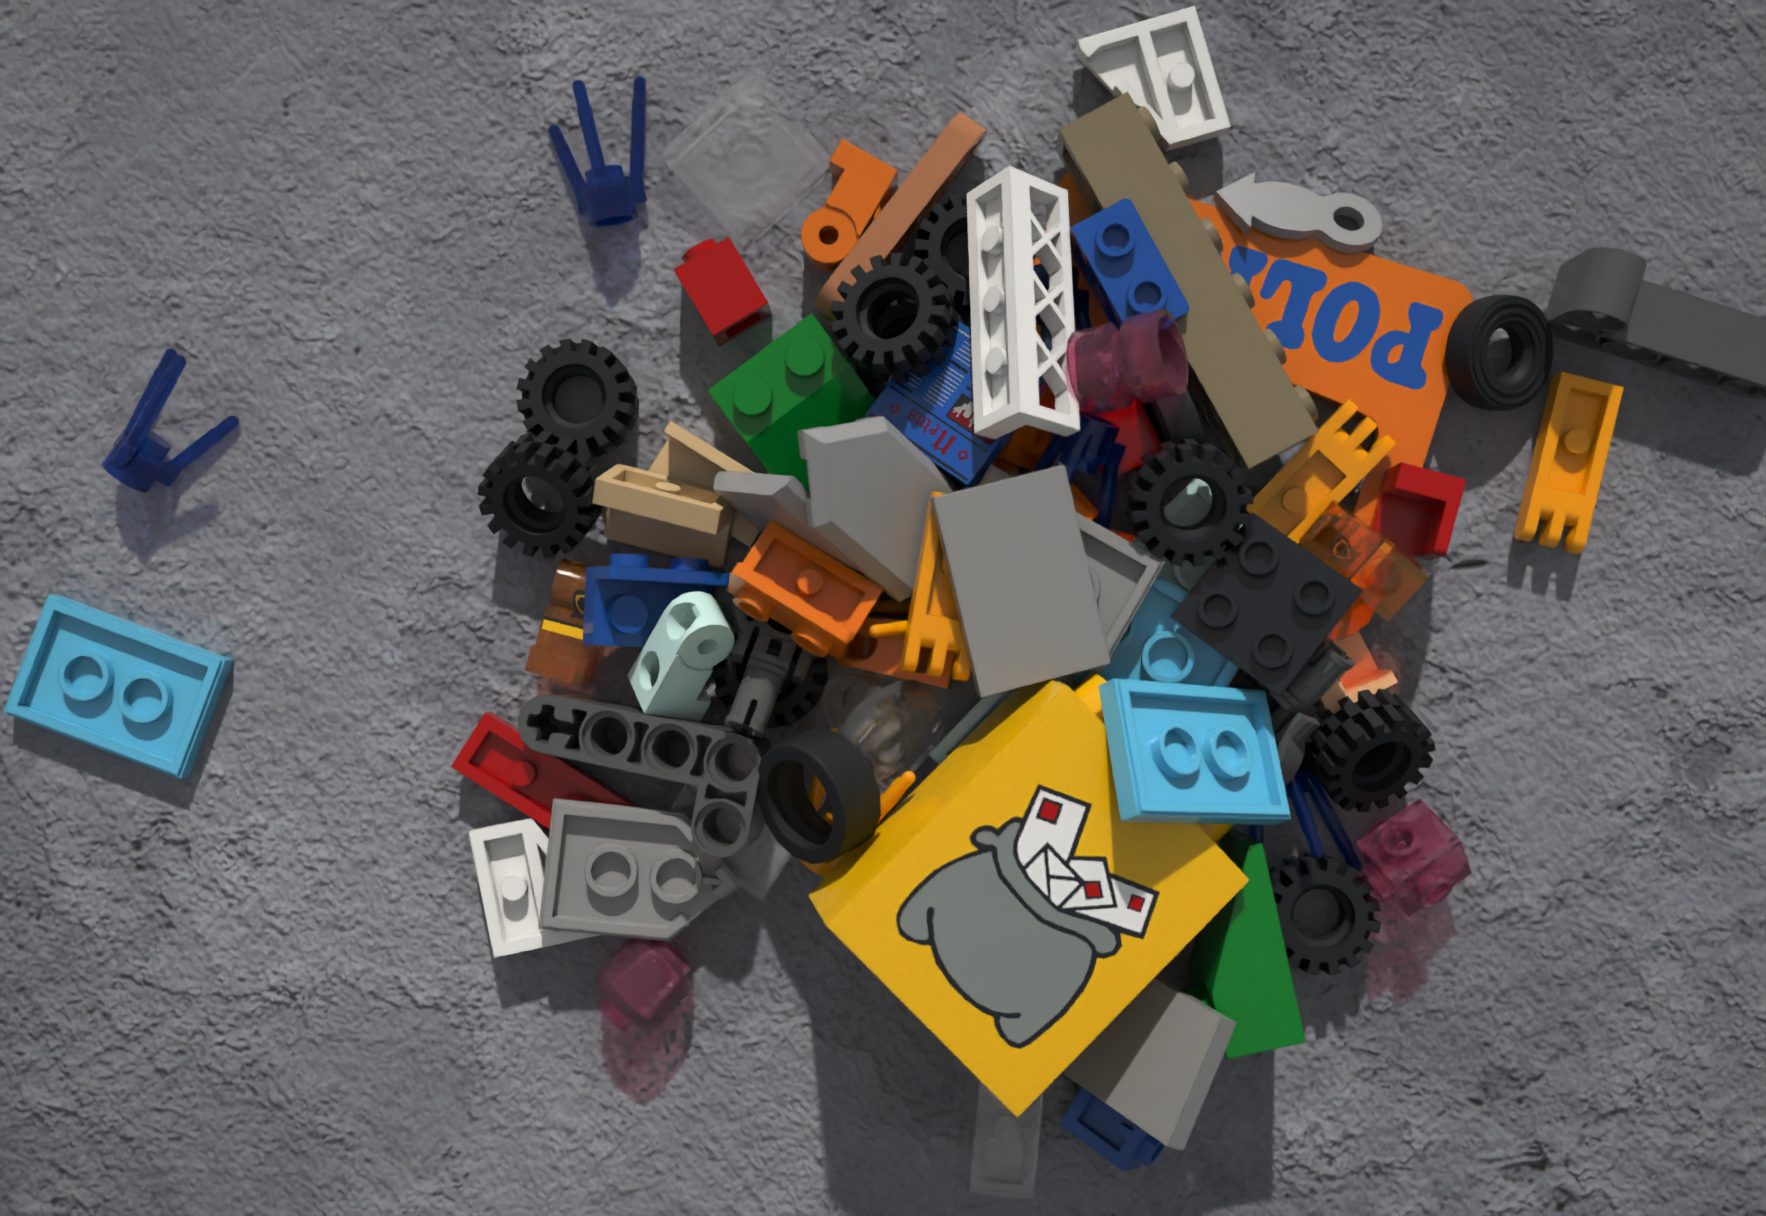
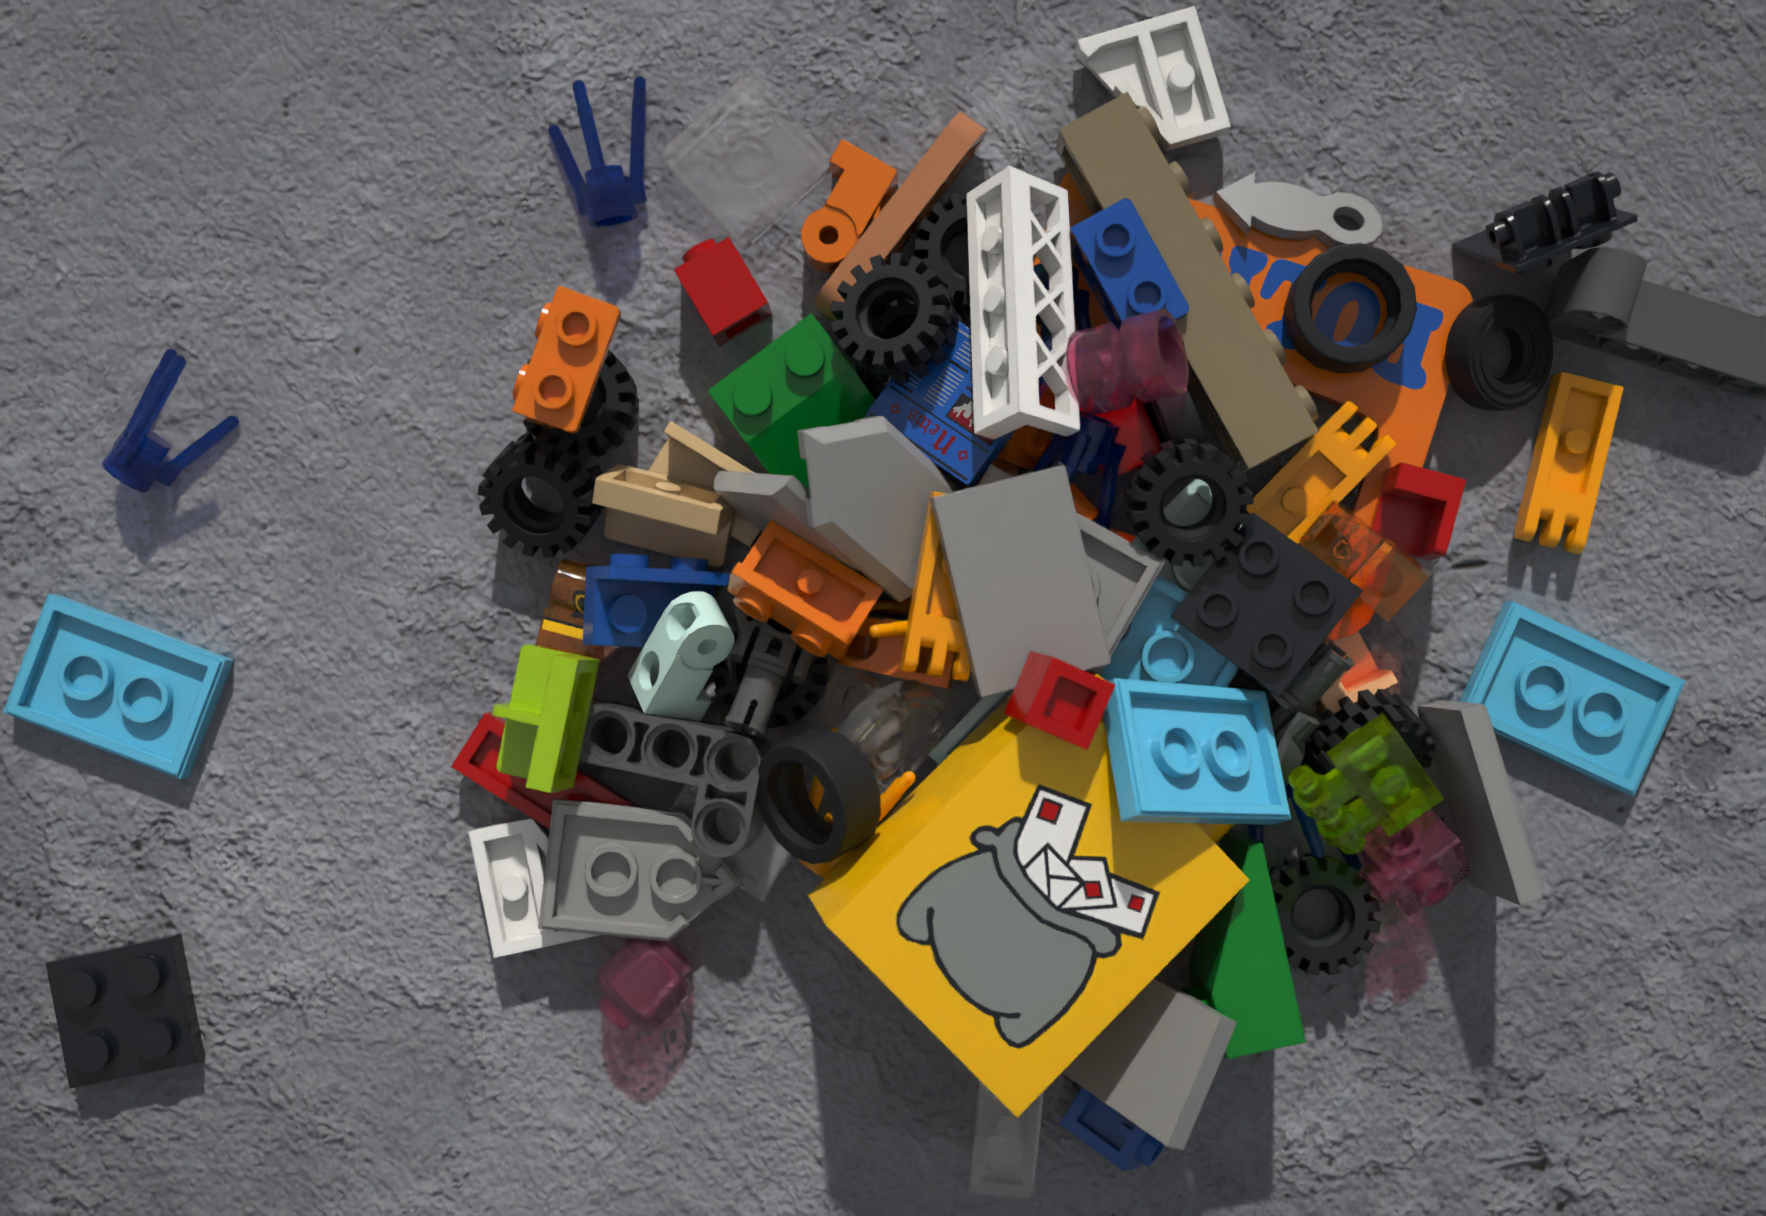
(125, 1010): none -> black plate
(546, 717): none -> lime panel
(566, 361): none -> orange bracket
(1059, 699): none -> red panel
(1377, 769): none -> clear neon green plate
(1381, 270): none -> black tyre
(1482, 800): none -> light grey tile
(1538, 230): none -> black hinge
(1572, 697): none -> medium azure tile

